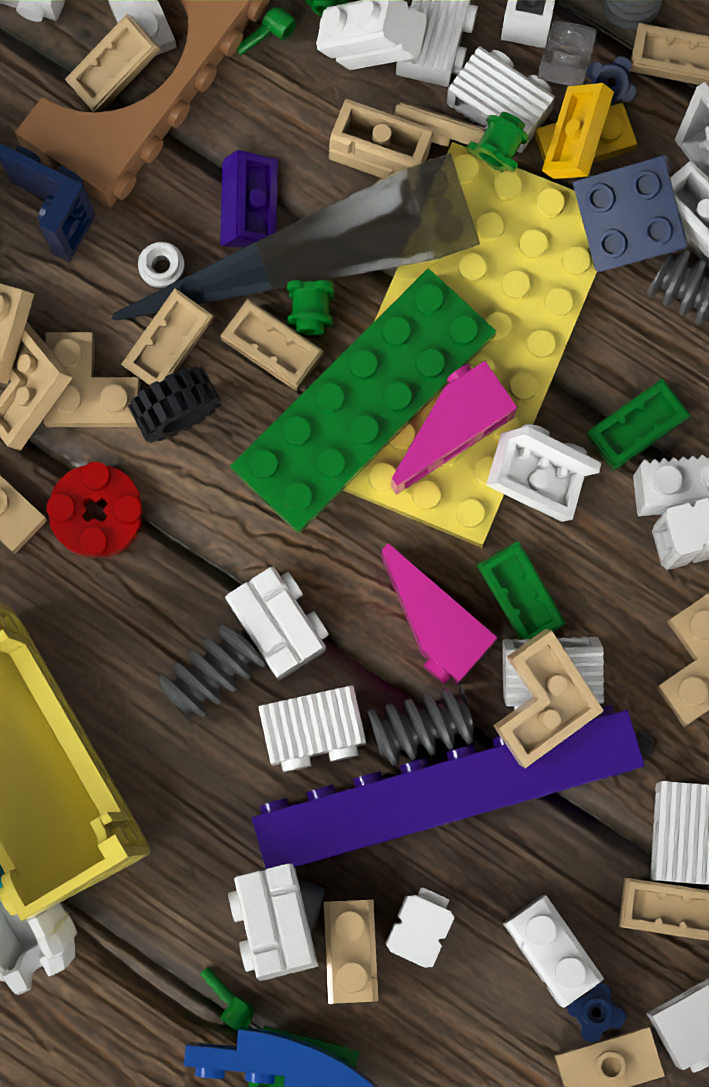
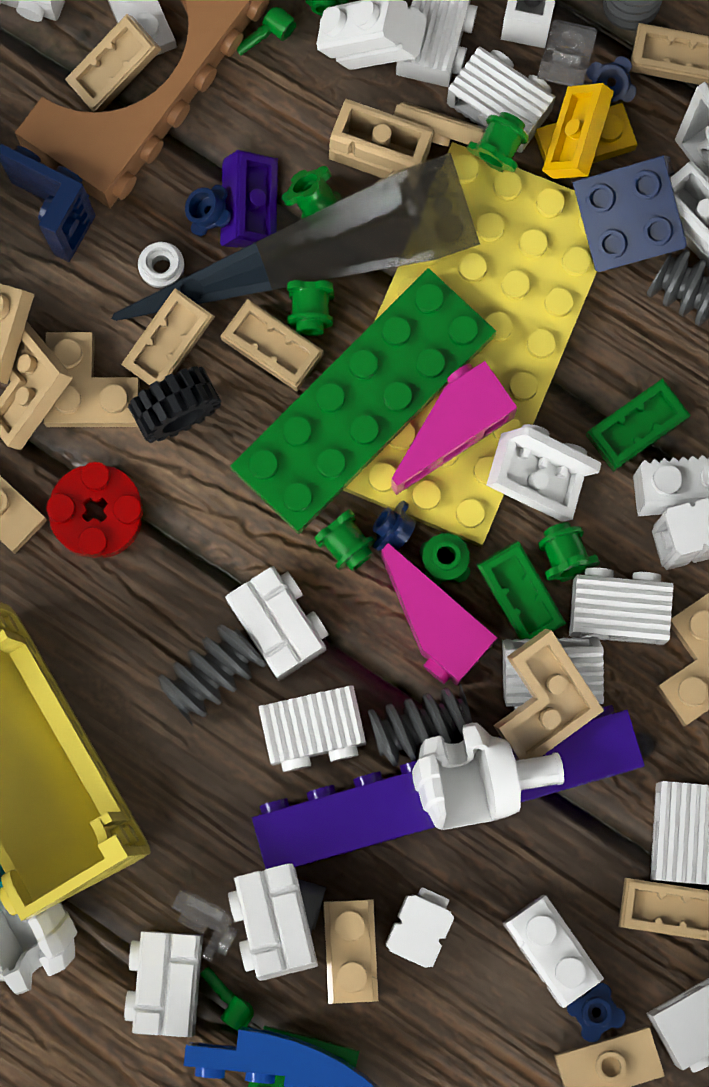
(165, 983): none -> white brick
(199, 914): none -> clear bracket
(207, 209): none -> dark blue plate
(311, 191): none -> green brick
(346, 542): none -> green brick
(393, 527): none -> dark blue plate
(439, 572): none -> green brick
(477, 778): none -> white piece
(566, 552): none -> green brick
(620, 607): none -> white brick

